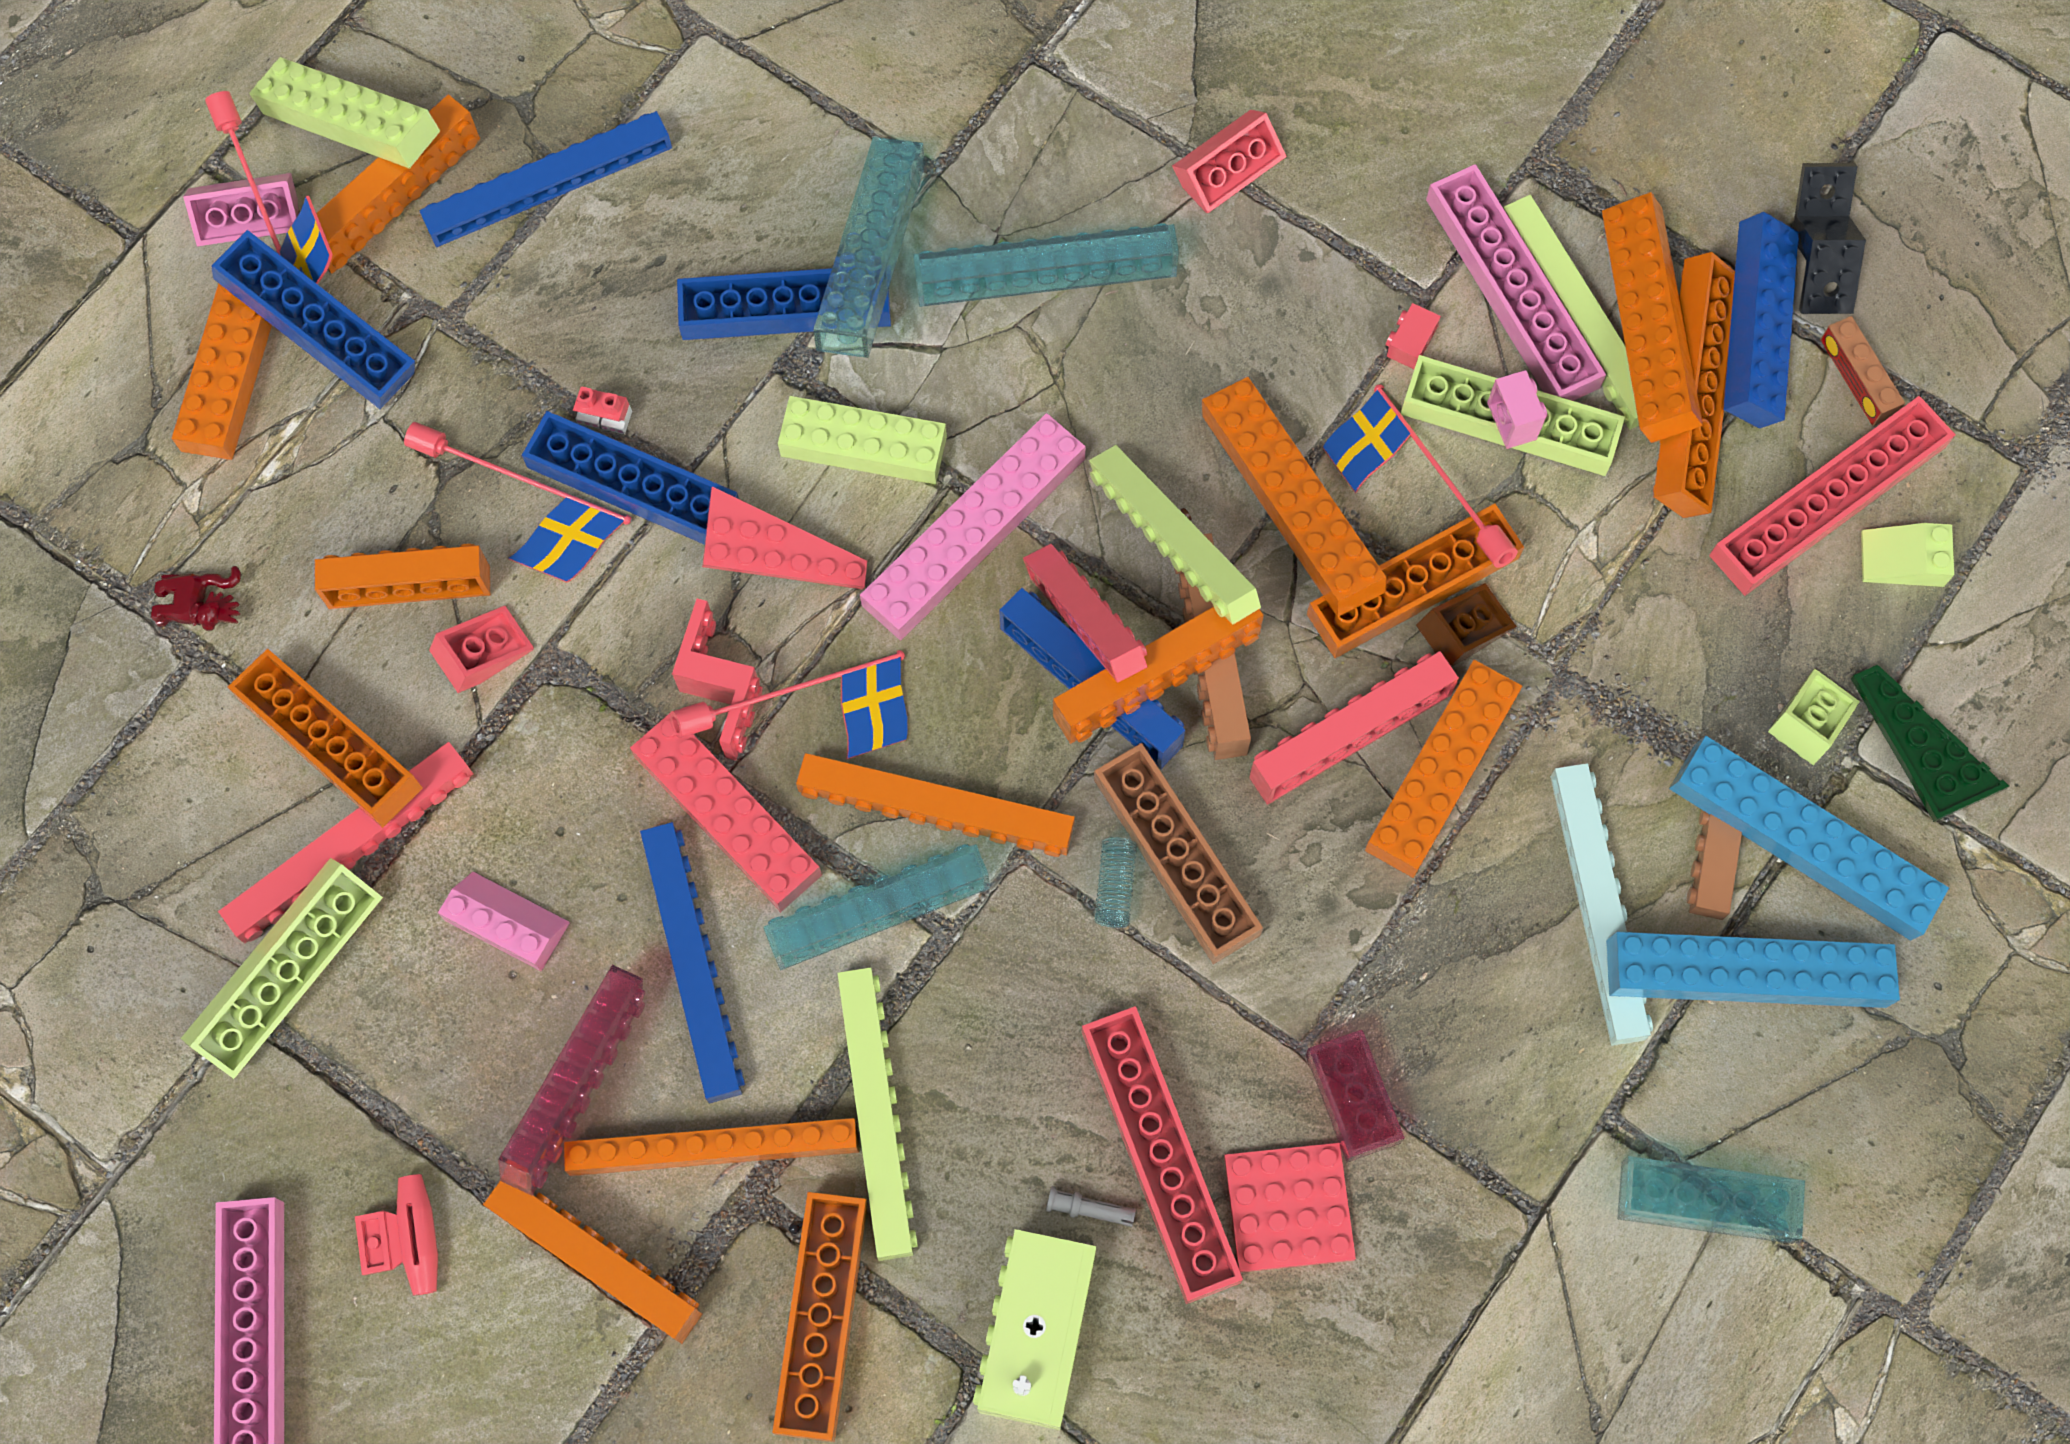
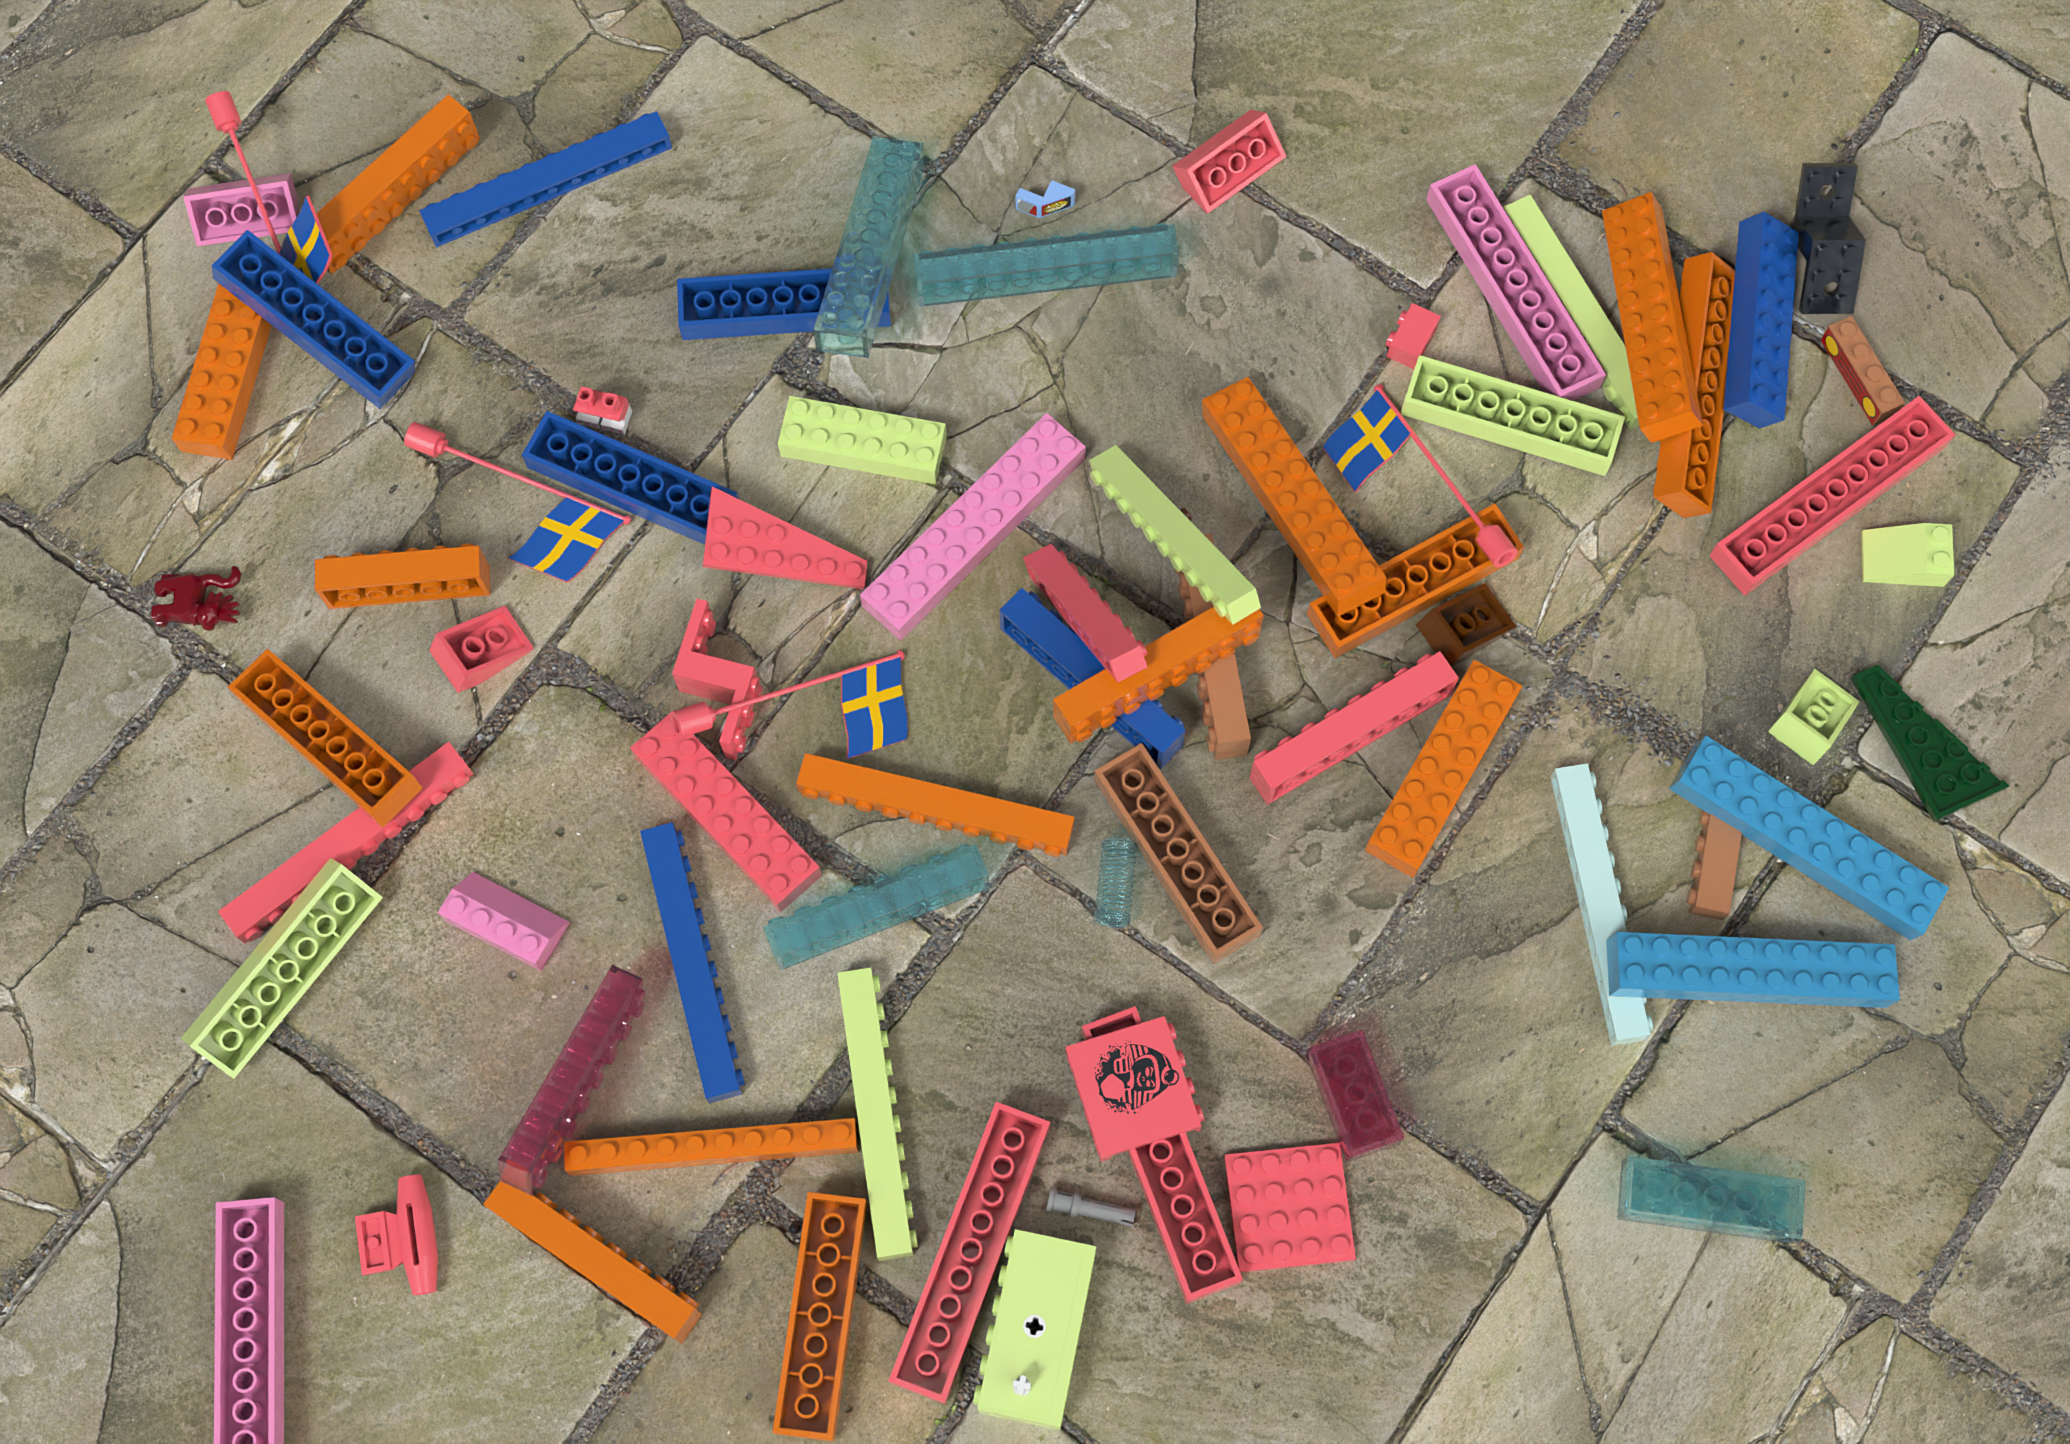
(345, 112): yellowish green brick -> none
(970, 1253): none -> coral brick
(1055, 199): none -> light blue slope
(1133, 1087): none -> coral panel
(1517, 409): bright pink brick -> none

